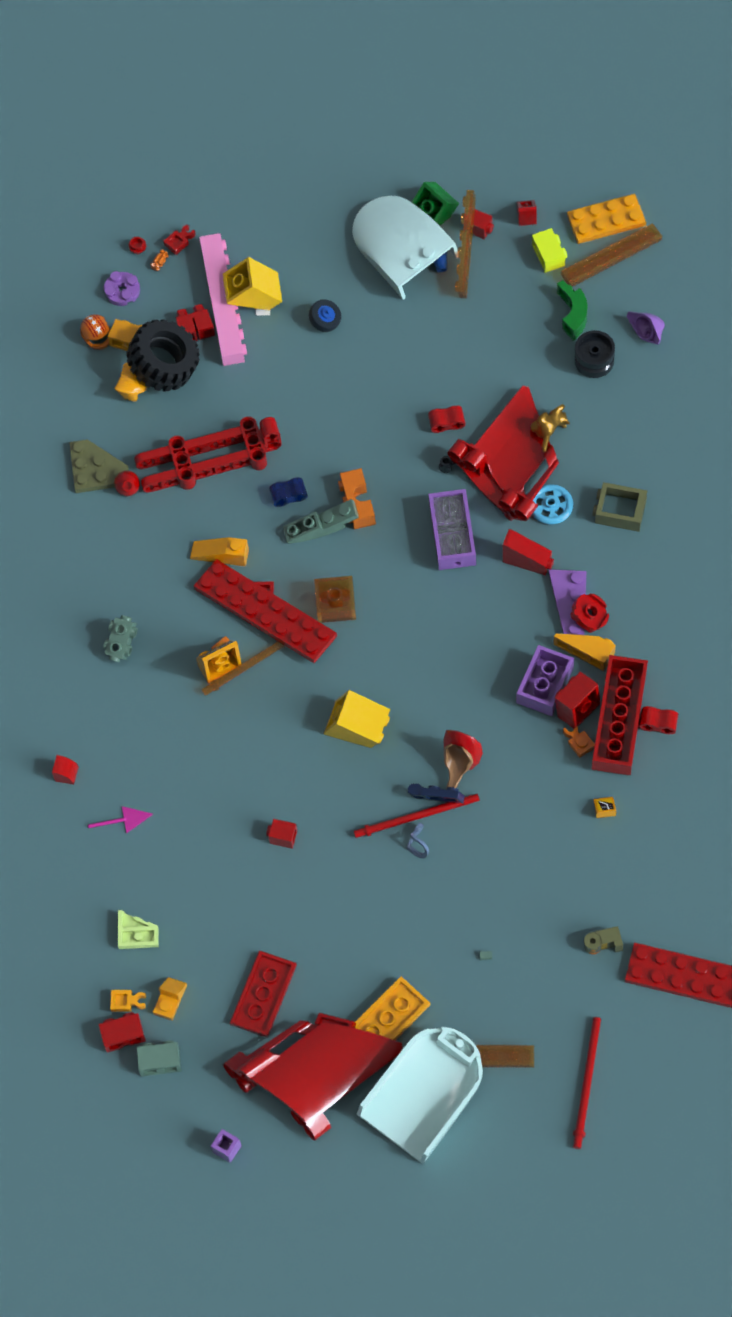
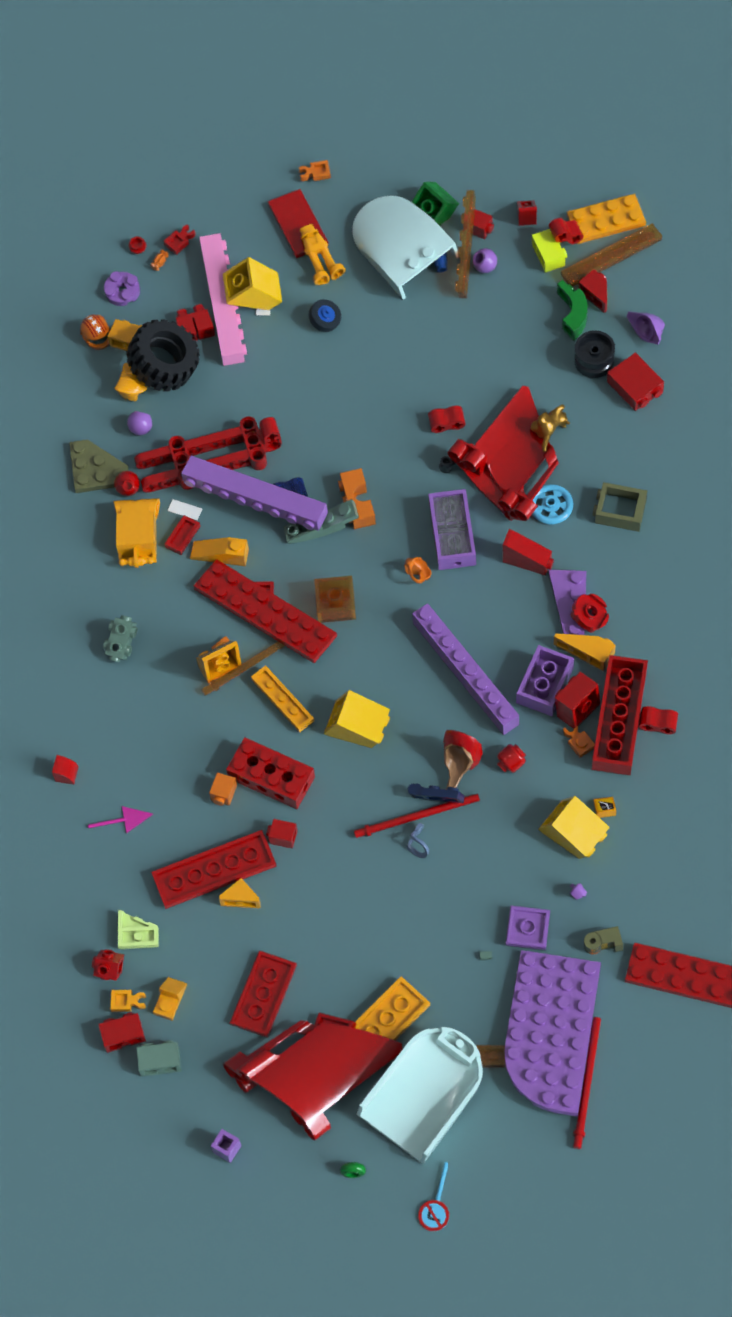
(108, 965): none -> red brick
(136, 531): none -> light orange piece
(139, 423): none -> medium lavender piece
(182, 535): none -> red tile
(185, 509): none -> white sticker
(213, 869): none -> red plate
(223, 789): none -> orange brick
(240, 896): none -> light orange slope
(254, 493): none -> medium lavender brick
(266, 762): none -> red brick
(282, 698): none -> light orange plate
(292, 214): none -> red tile
(315, 245): none -> light orange piece
(318, 170): none -> orange plate
(352, 1170): none -> green piece
(419, 567): none -> orange piece
(433, 1213): none -> piece
(465, 669): none -> medium lavender brick
(484, 260): none -> medium lavender piece
(511, 758): none -> red head
(528, 927): none -> medium lavender plate
(551, 1029): none -> medium lavender plate
(565, 231): none -> red axle
(574, 827): none -> yellow slope
(578, 891): none -> medium lavender piece
(595, 289): none -> red slope
(635, 381): none -> red brick

